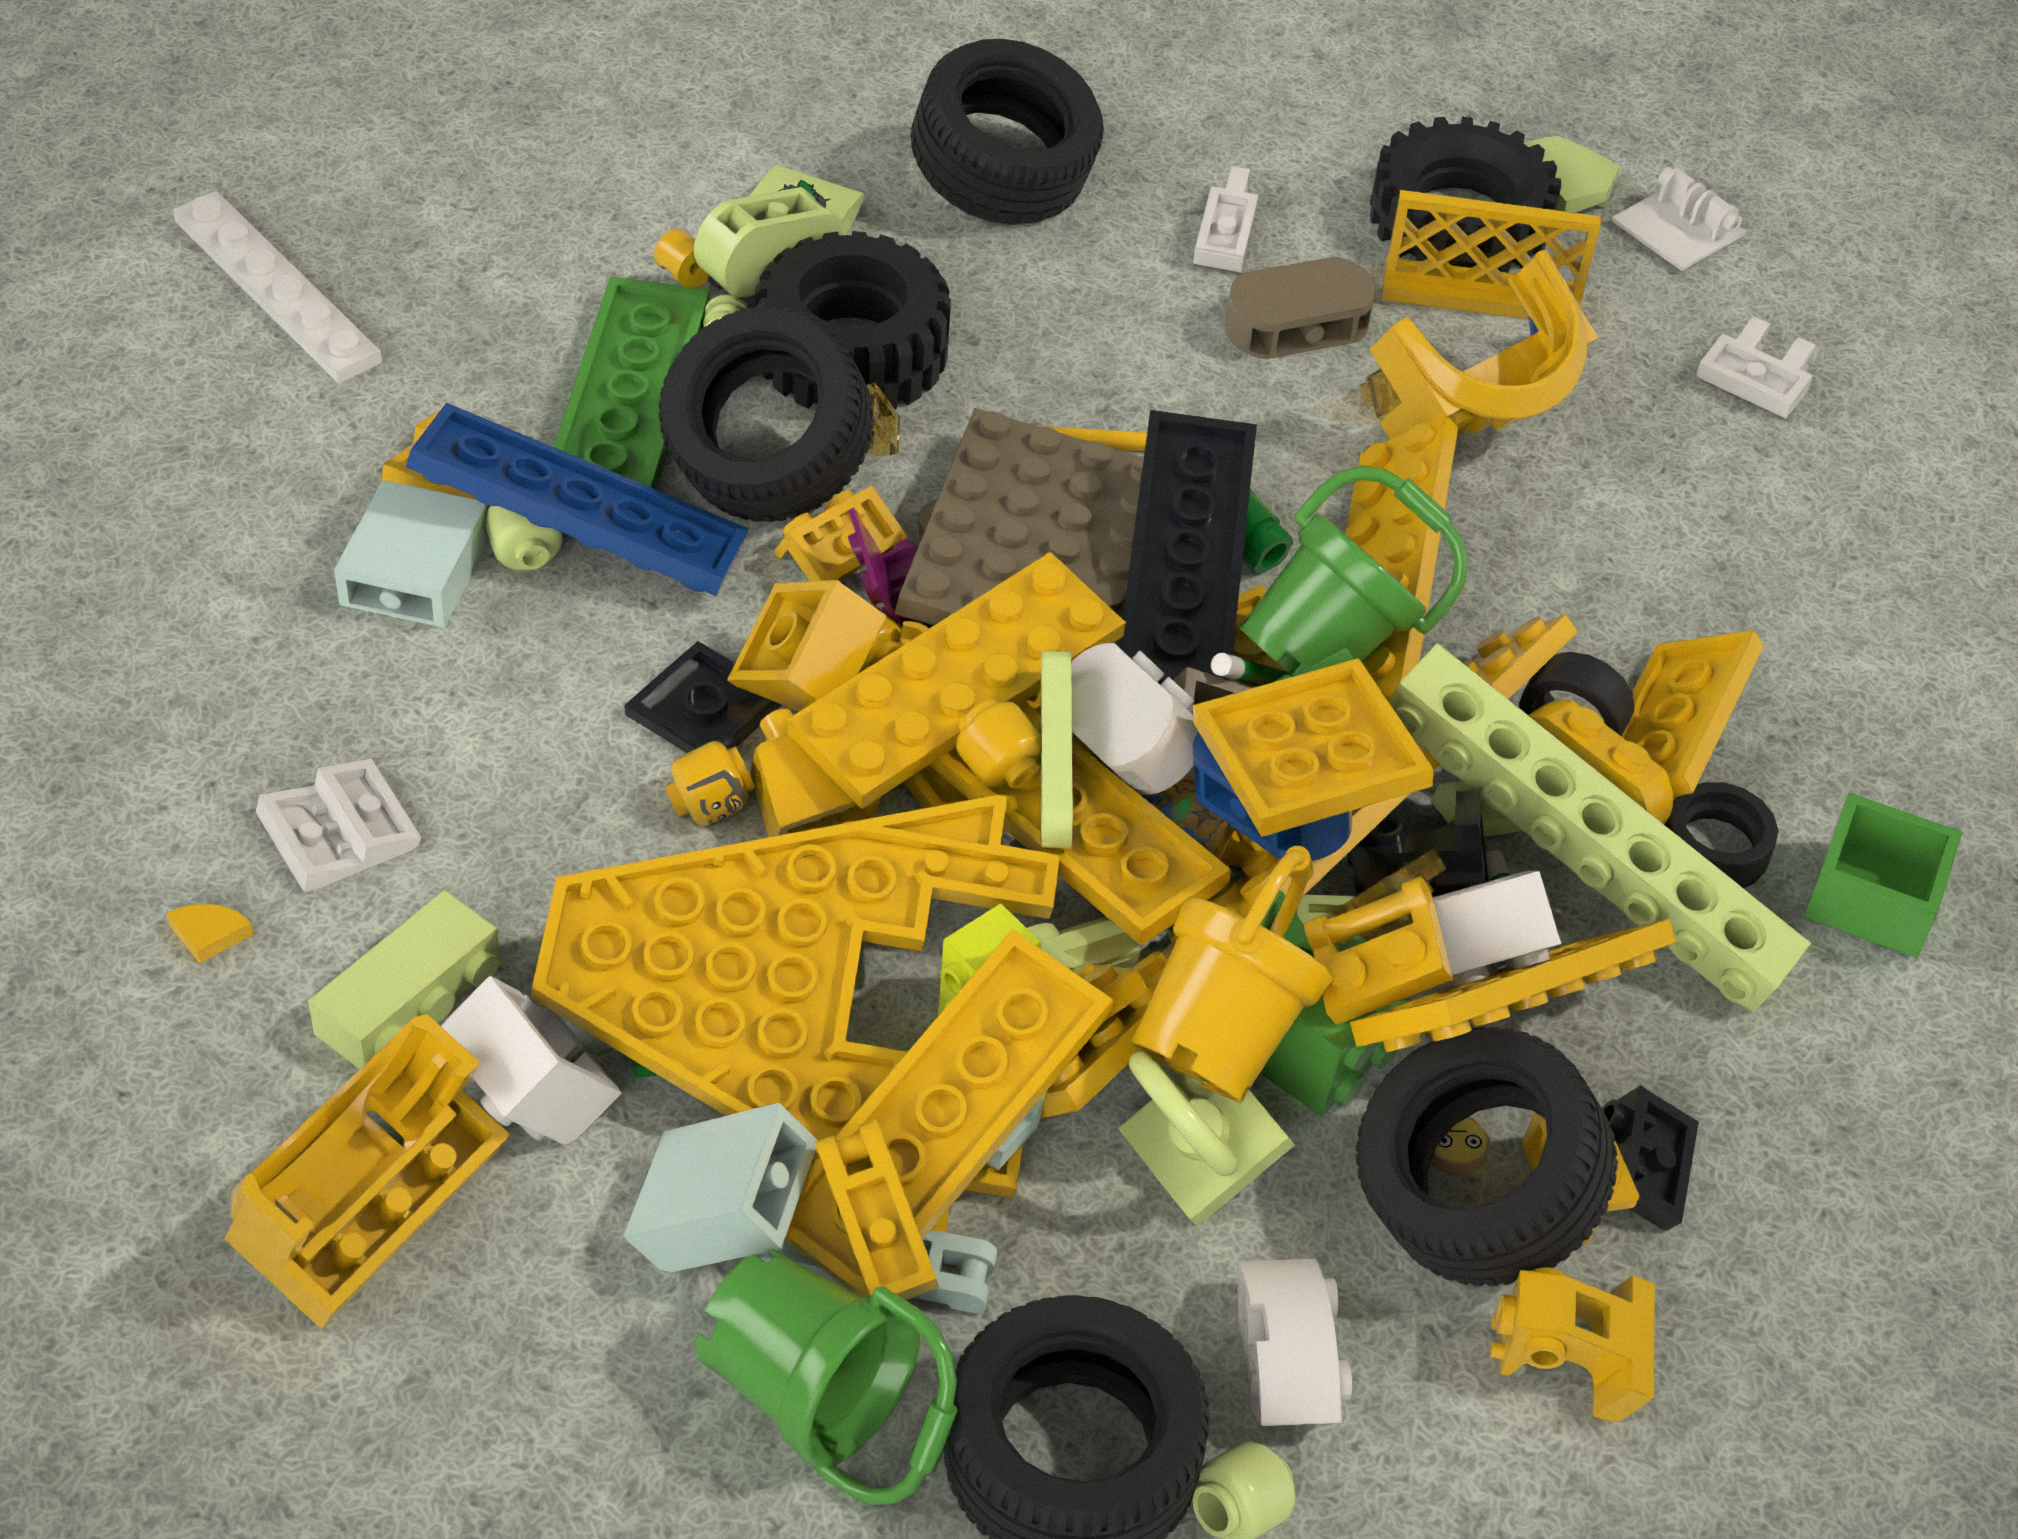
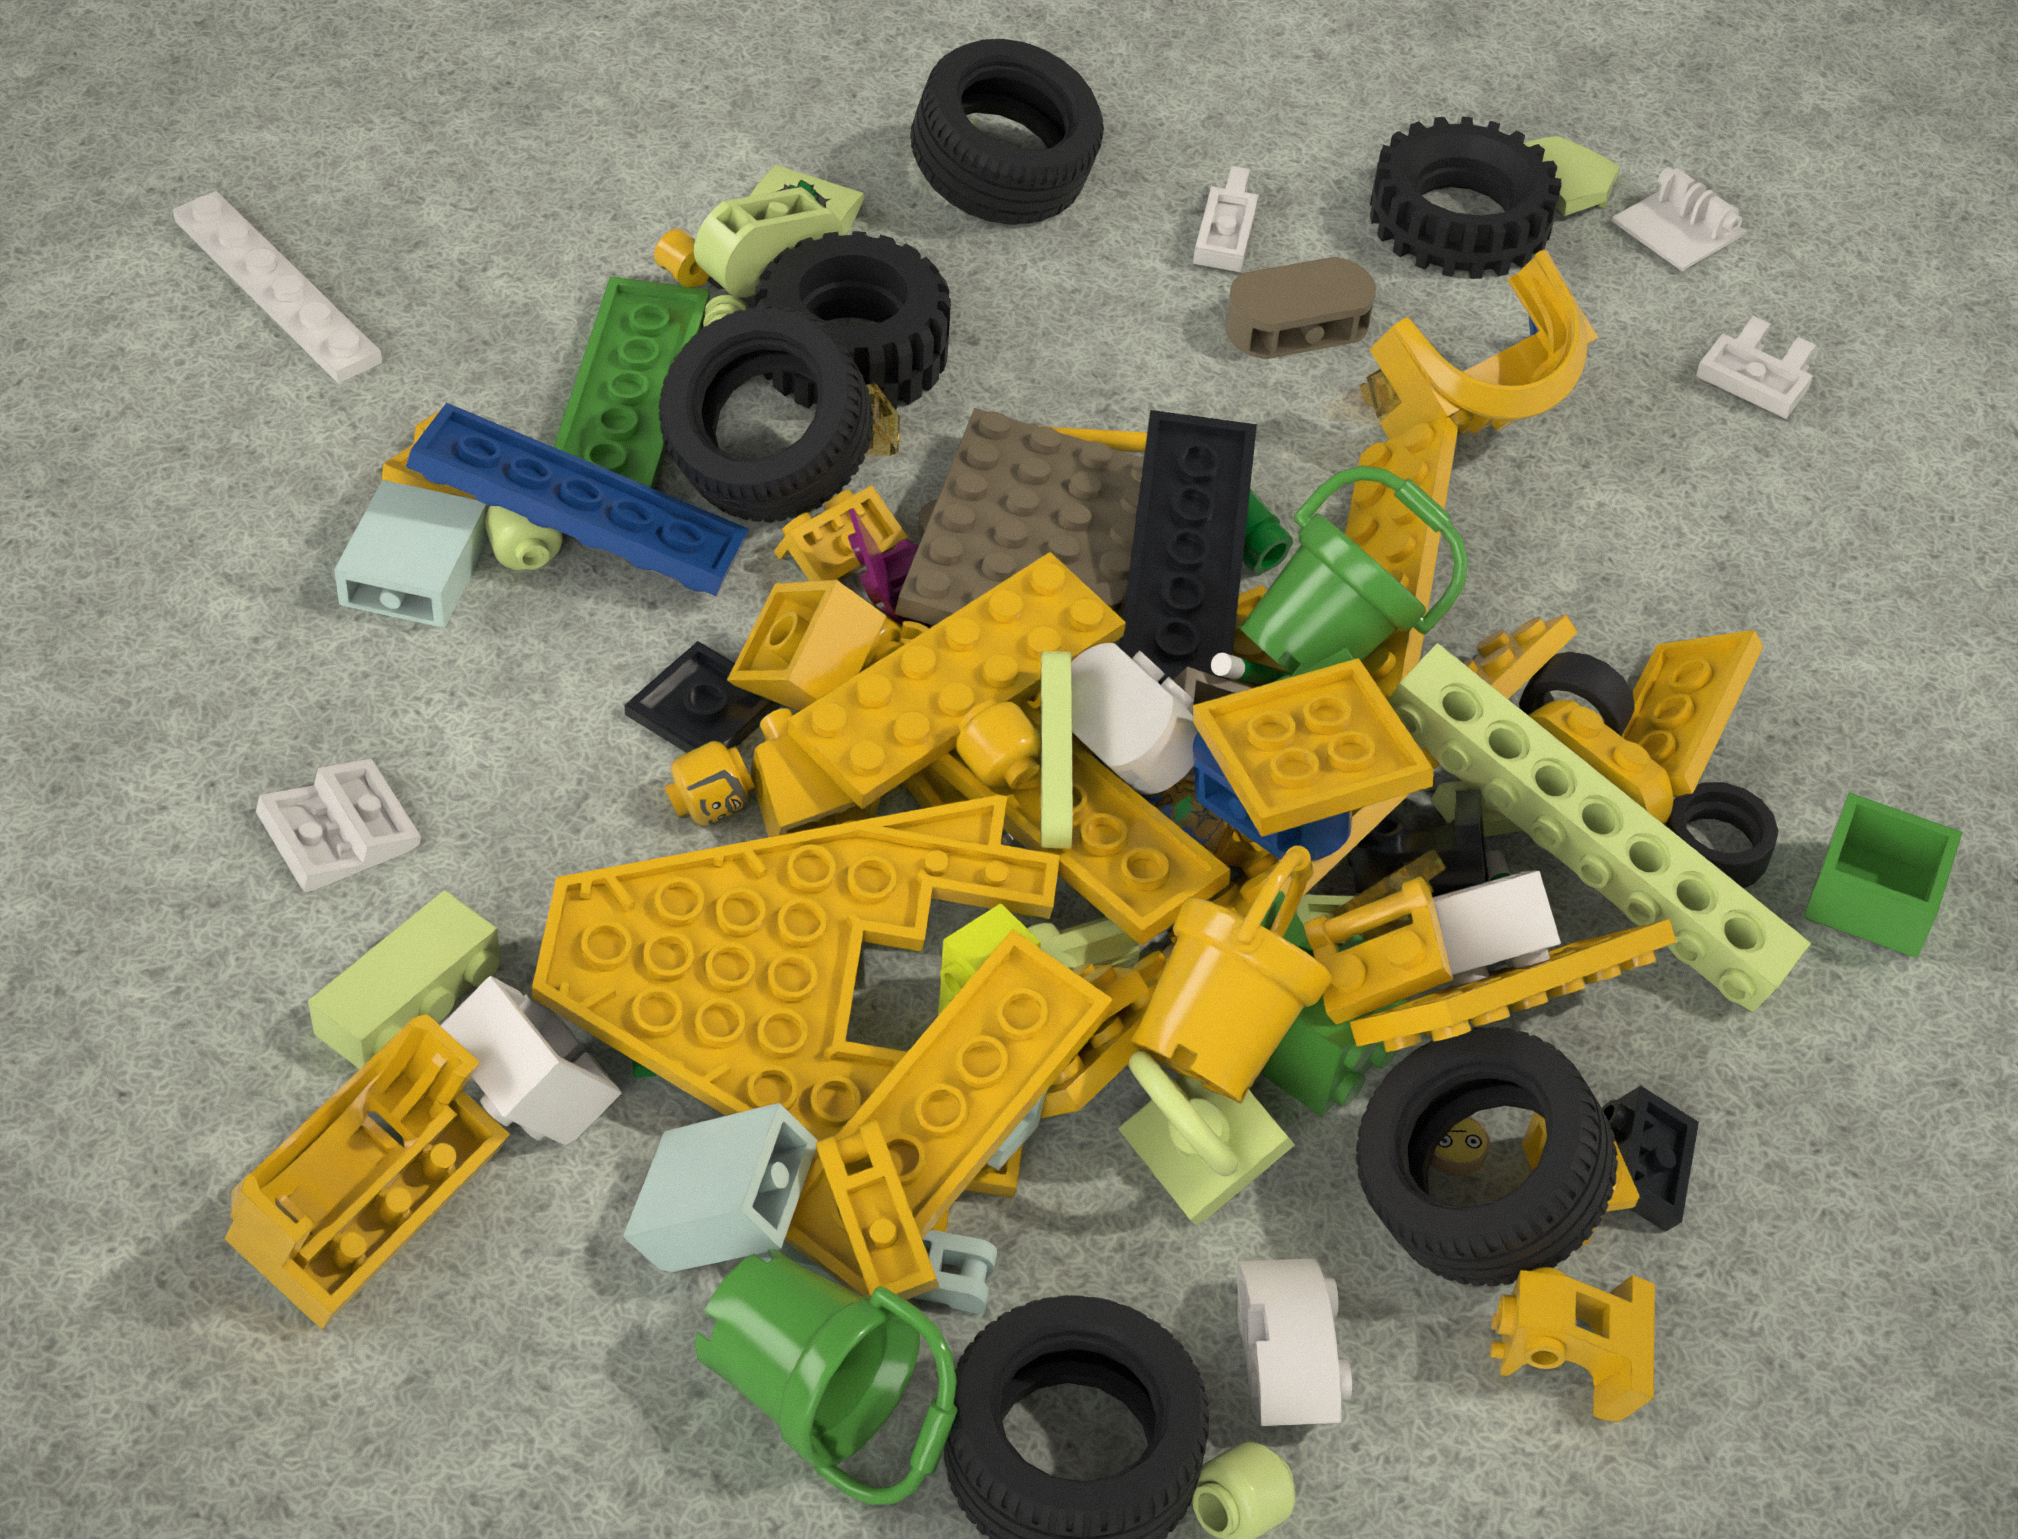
(209, 928): yellow tile -> none
(1482, 286): yellow fence -> none

